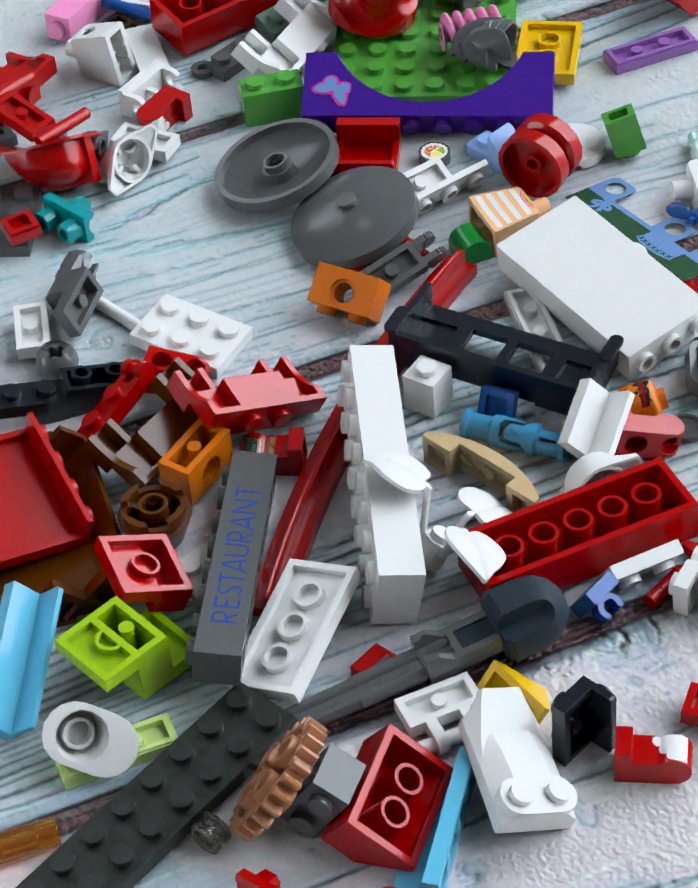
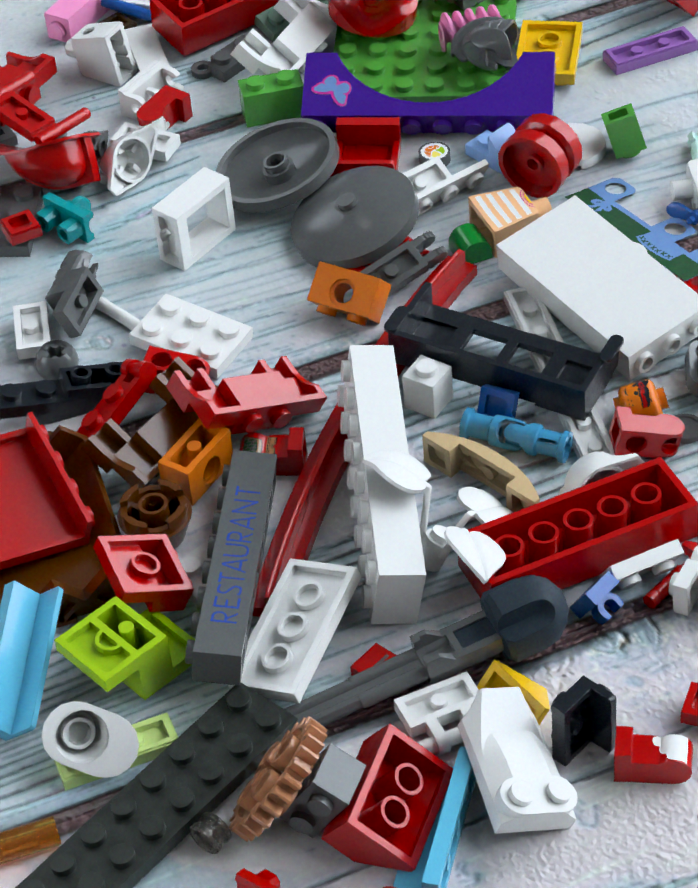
(171, 214): none -> white window
(595, 419): white panel -> none

